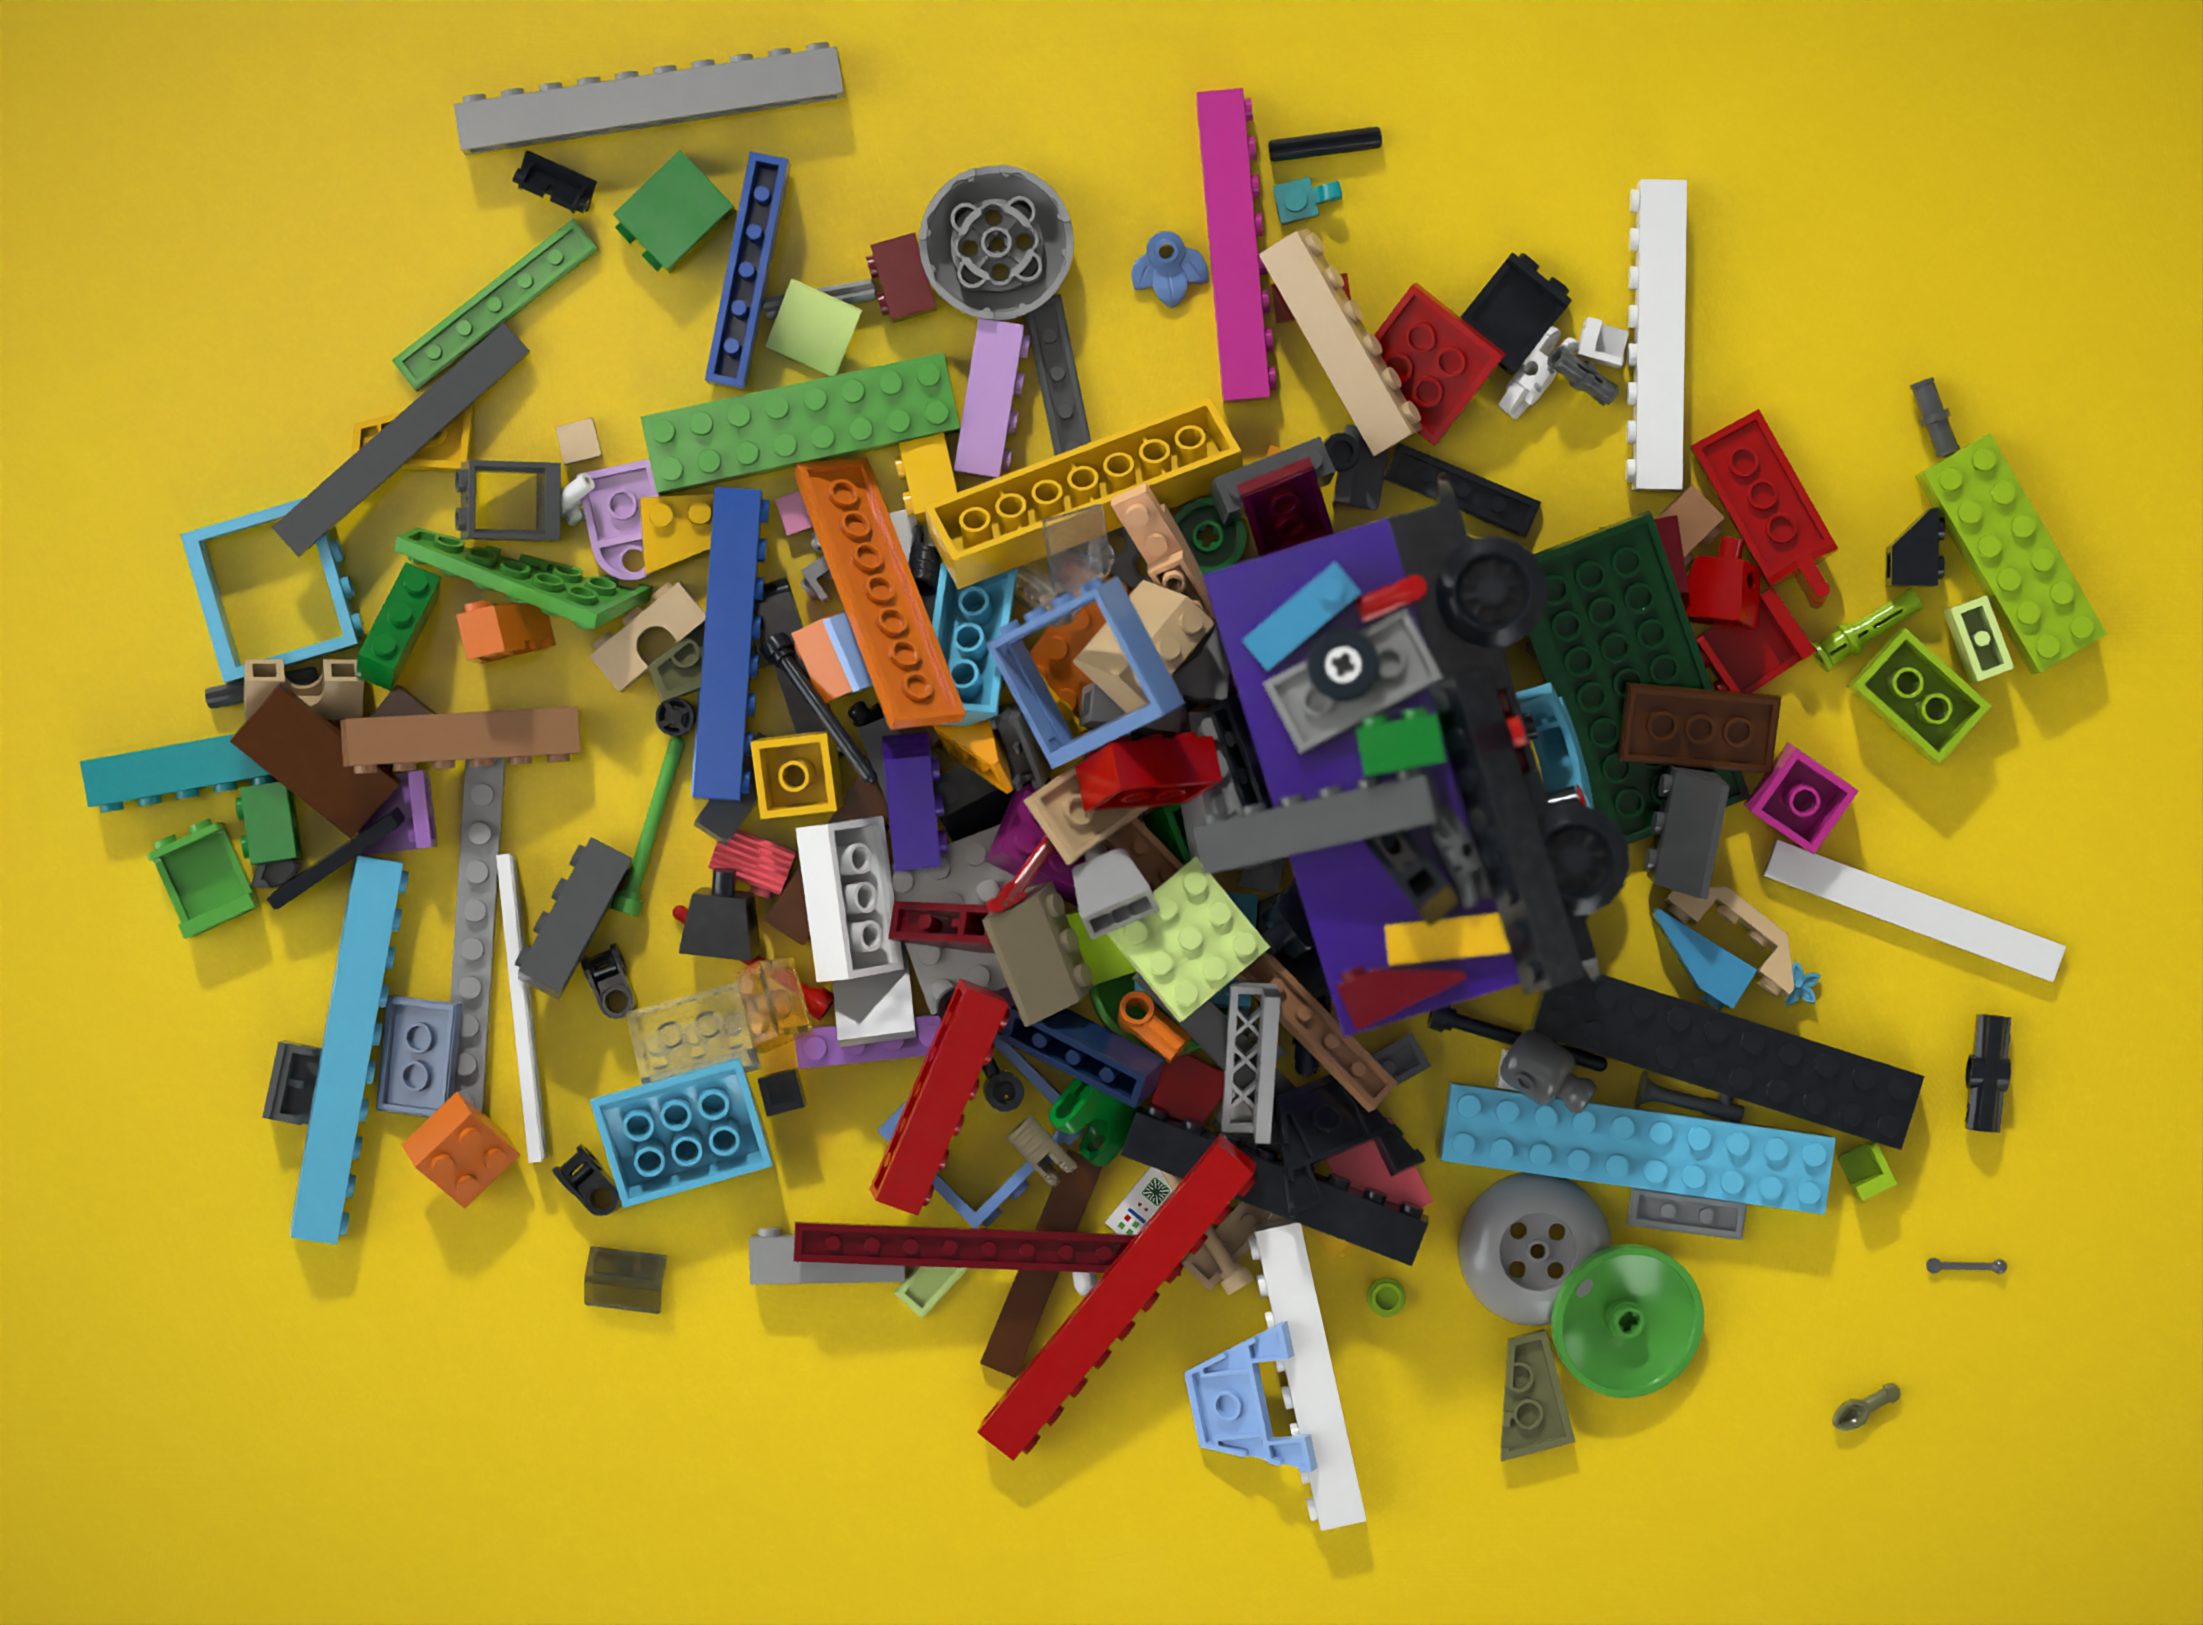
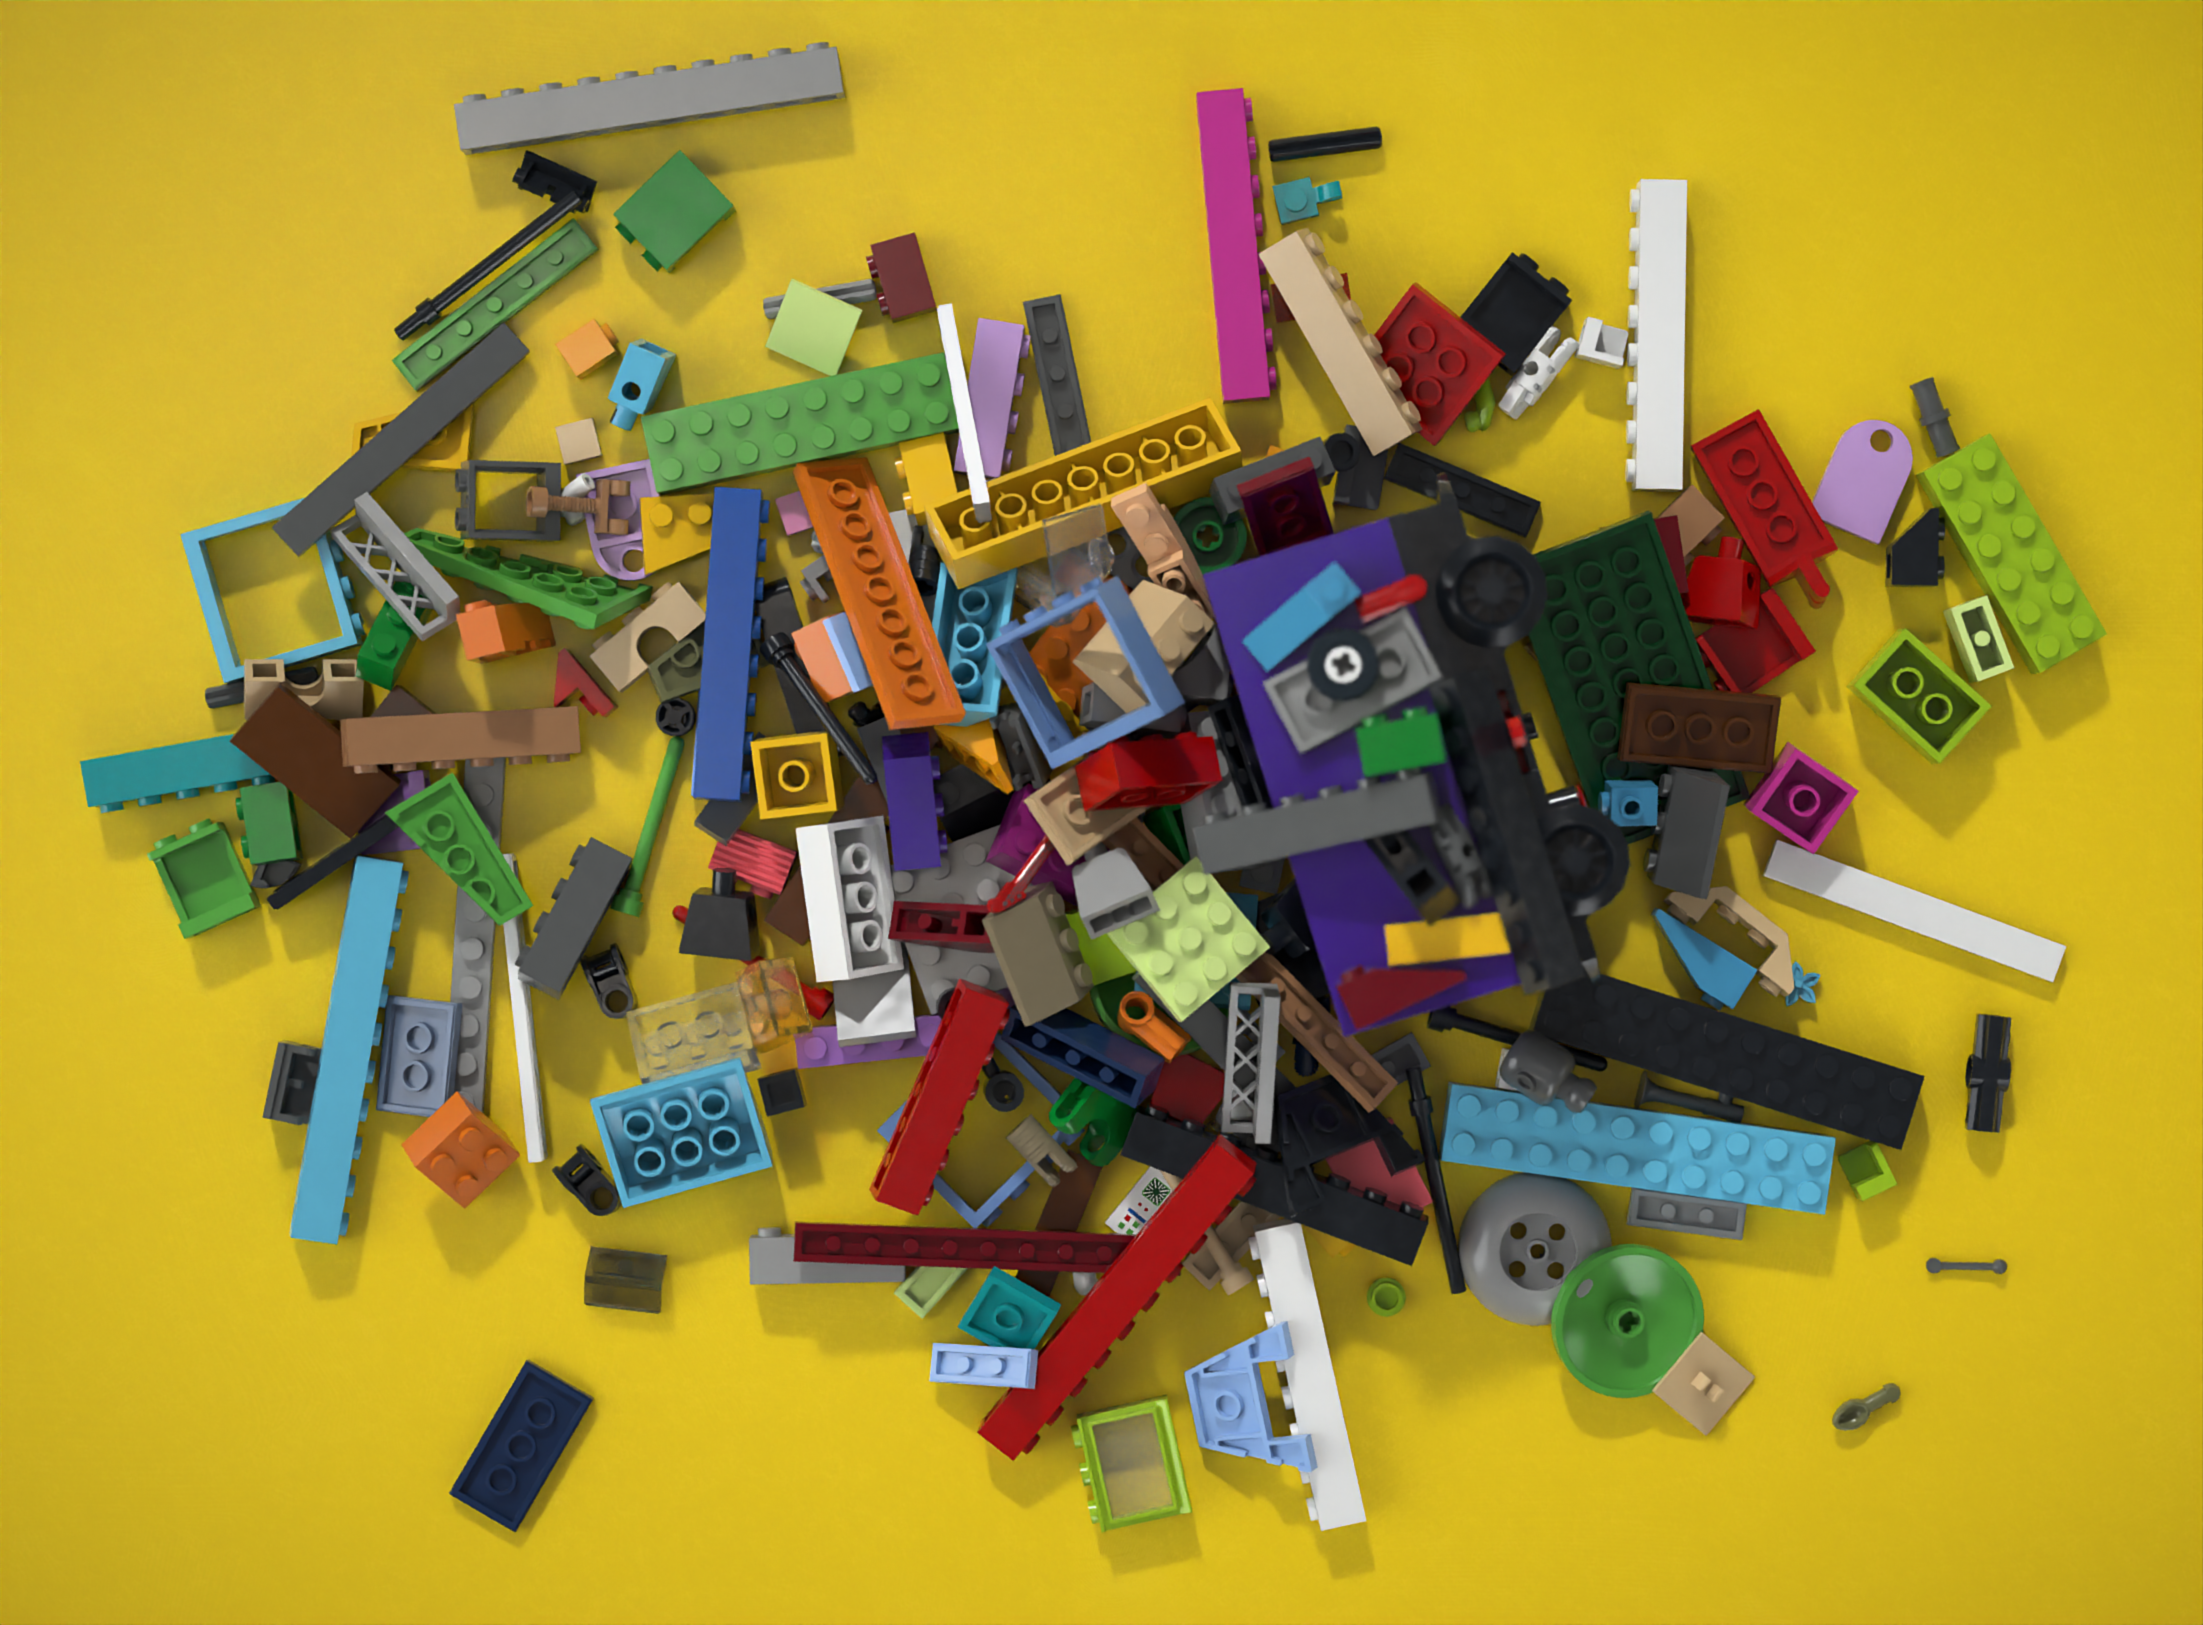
(405, 557): none -> light grey fence
(430, 309): none -> black bar
(459, 843): none -> bright green wing
(521, 1445): none -> dark blue tile
(540, 502): none -> medium nougat bar
(573, 677): none -> red slope
(588, 348): none -> light orange brick
(648, 368): none -> medium azure torso
(748, 271): blue brick -> none
(959, 216): light grey brick -> none
(964, 413): none -> tile
(983, 1365): none -> light blue tile
(1008, 1313): none -> teal plate
(1131, 1463): none -> window
(1169, 274): medium blue plate -> none
(1421, 1107): none -> black bar
(1485, 406): none -> lime arm
(1533, 1399): olive wing -> none
(1557, 741): medium azure arch -> none
(1582, 375): dark grey pin -> none
(1630, 802): none -> dark azure brick
(1703, 1383): none -> tan piece
(1850, 638): lime pin -> none
(1864, 484): none -> lavender tile

